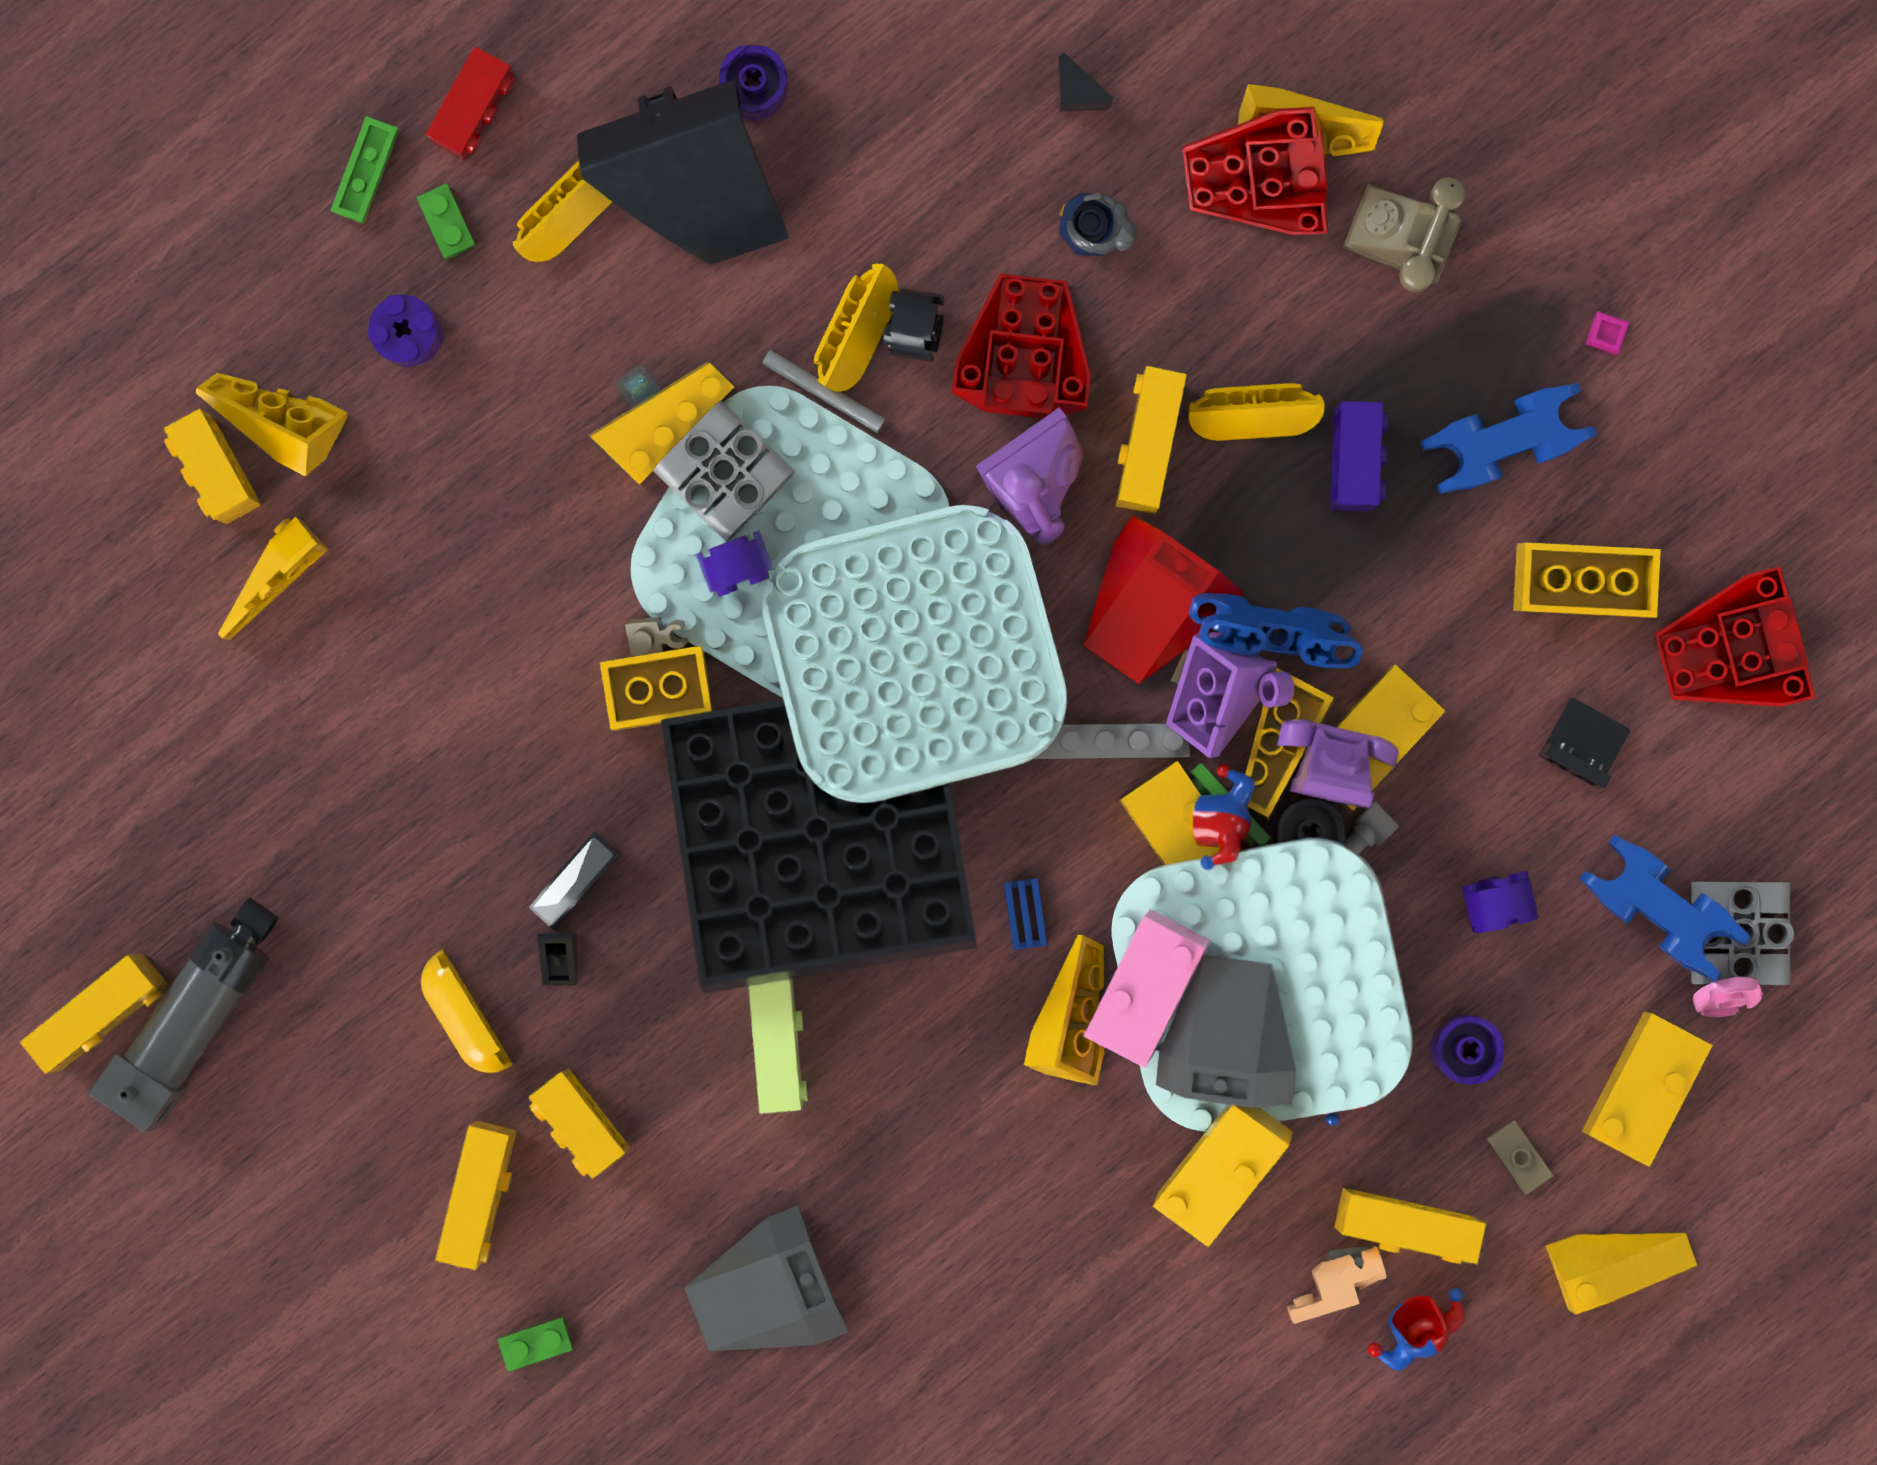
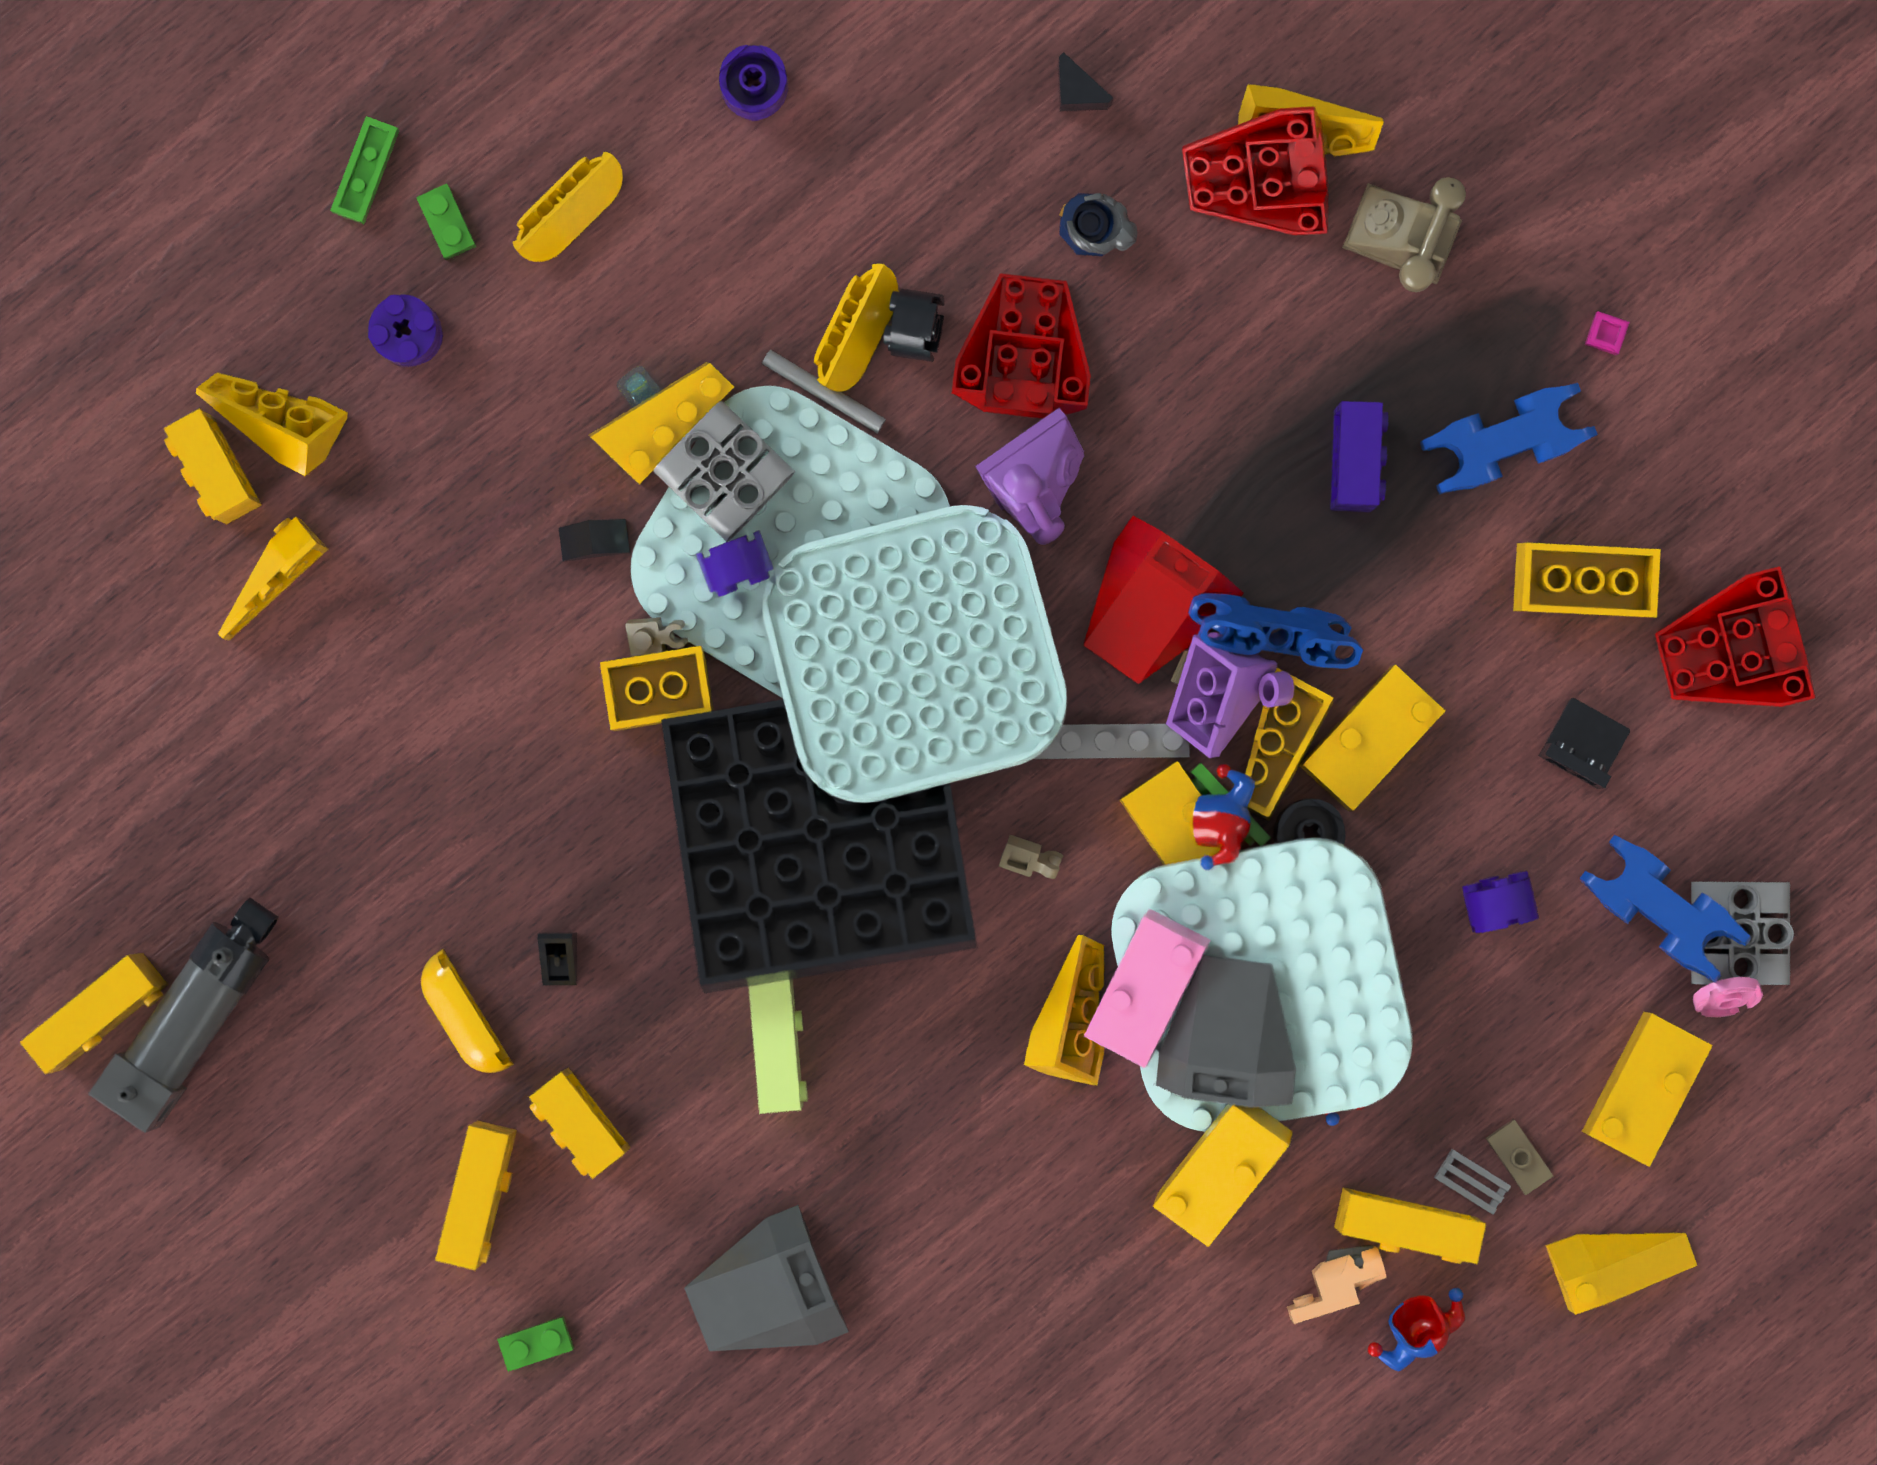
(471, 104): red brick -> none
(574, 880): slope -> none
(594, 539): none -> black slope
(686, 172): black panel -> none
(1021, 884): blue tile -> none
(1025, 857): none -> dark tan plate
(1150, 439): yellow brick -> none
(1255, 412): yellow brick -> none
(1335, 761): medium lavender piece -> none
(1371, 828): light grey pin -> none
(1487, 1049): dark purple brick -> none
(1497, 1196): none -> light grey tile

